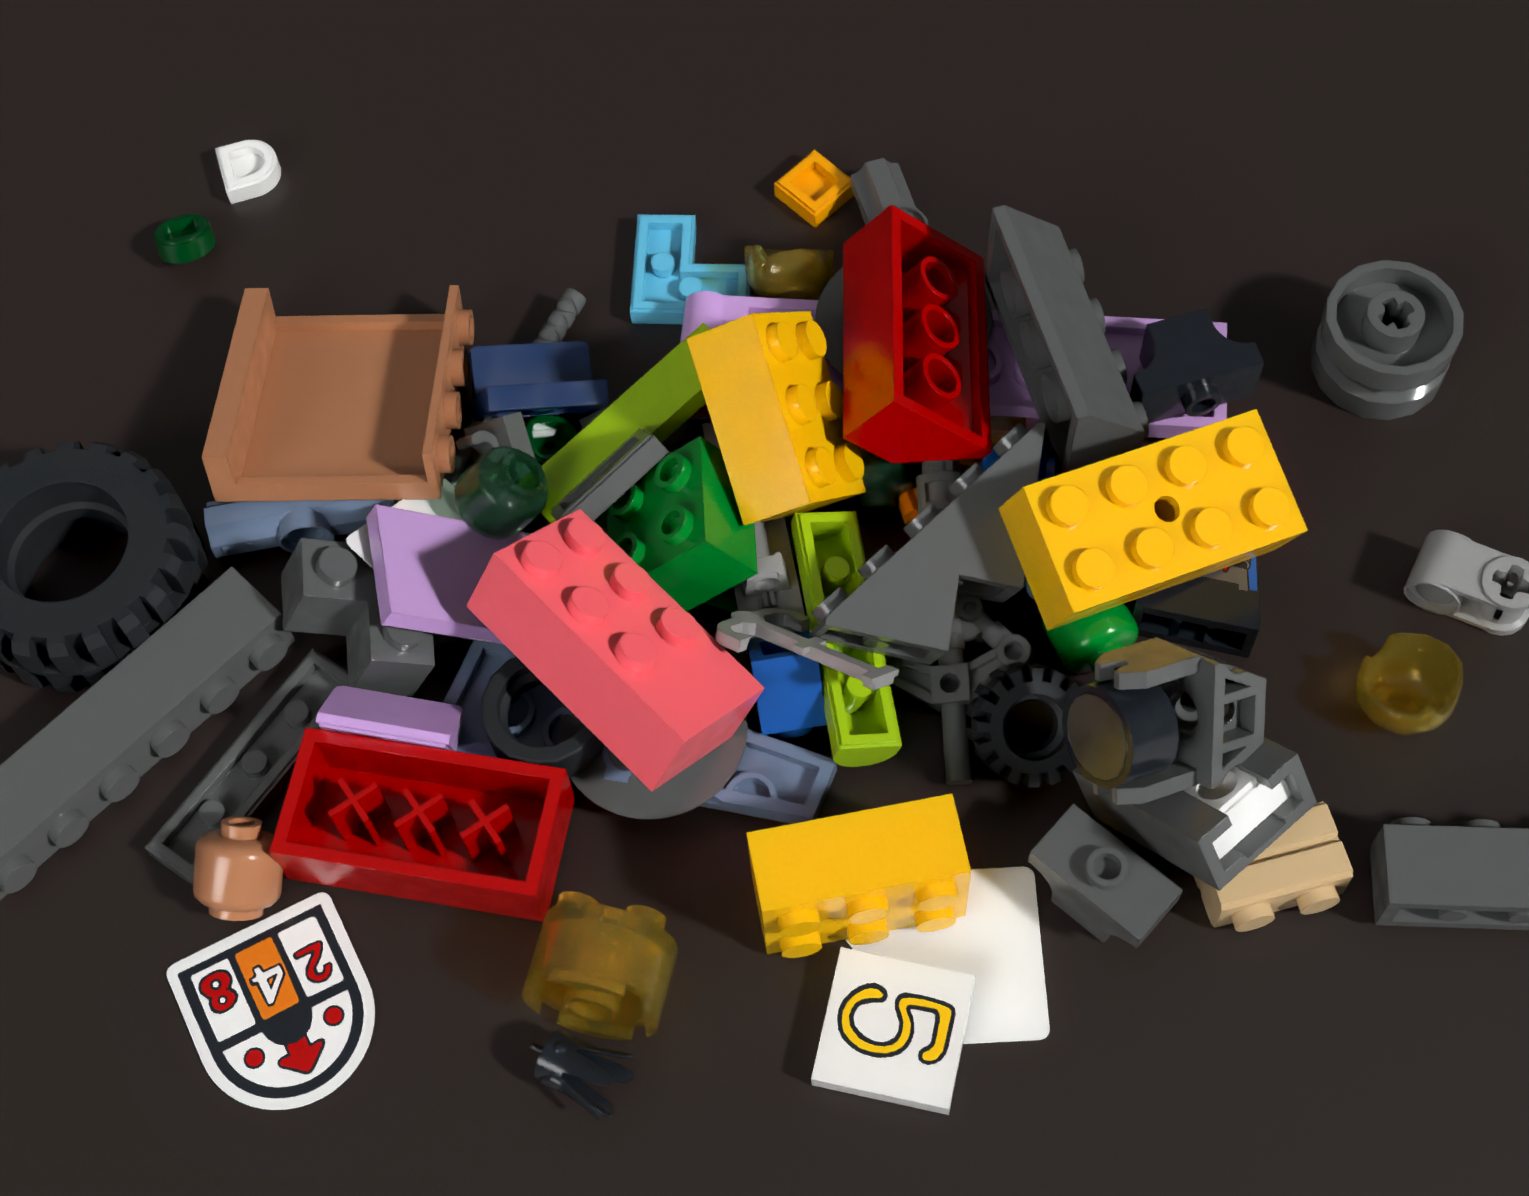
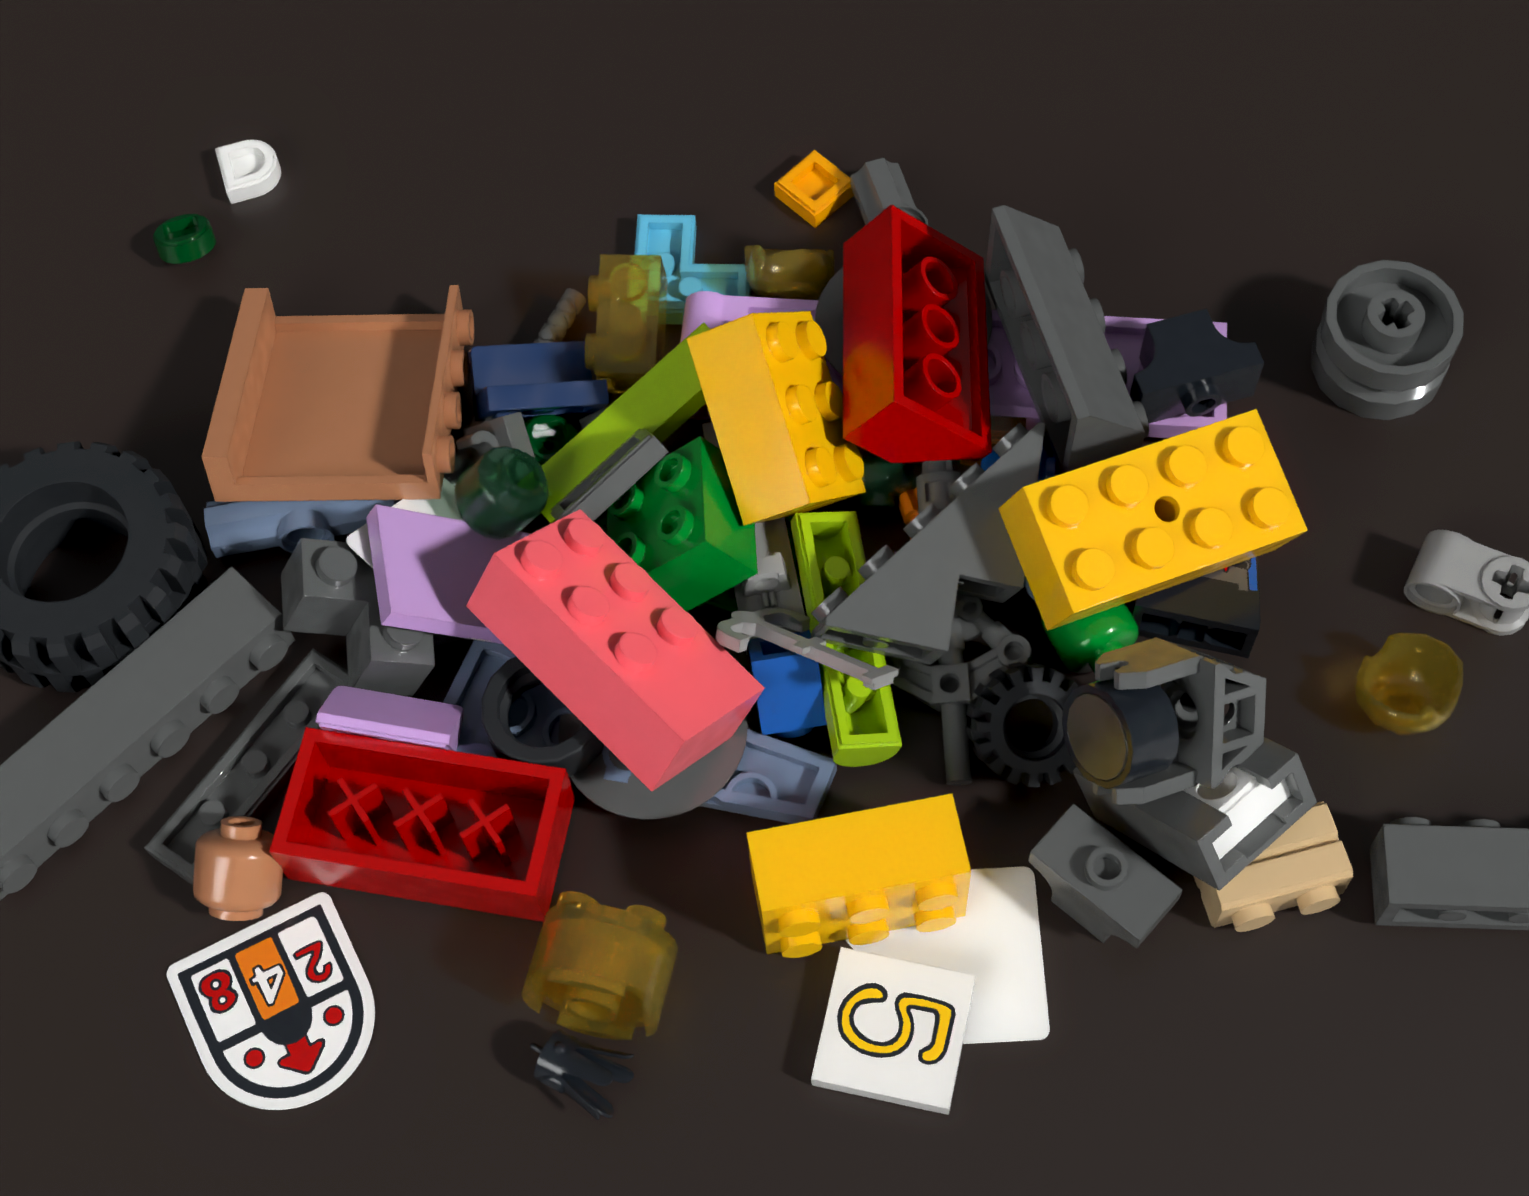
(630, 318): none -> clear yellow brick

